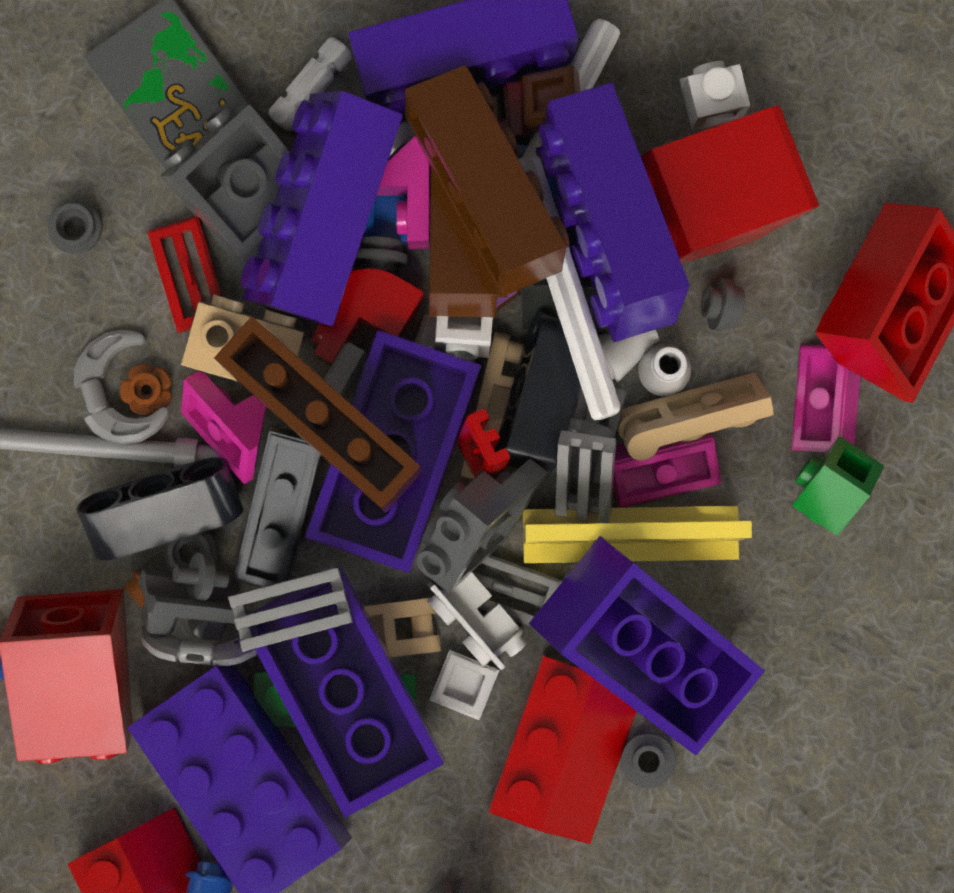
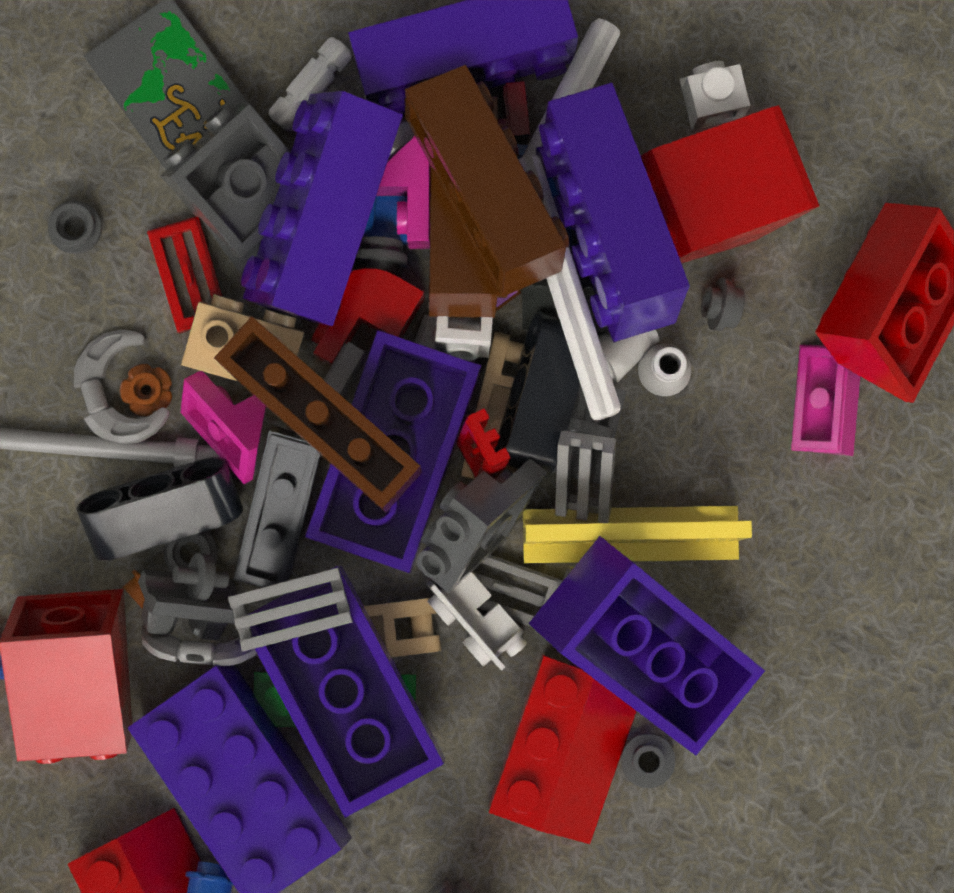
(464, 685): white tile -> none
(544, 87): reddish brown tile -> none
(669, 472): dark pink slope -> none
(693, 414): tan plate -> none
(836, 485): green brick -> none

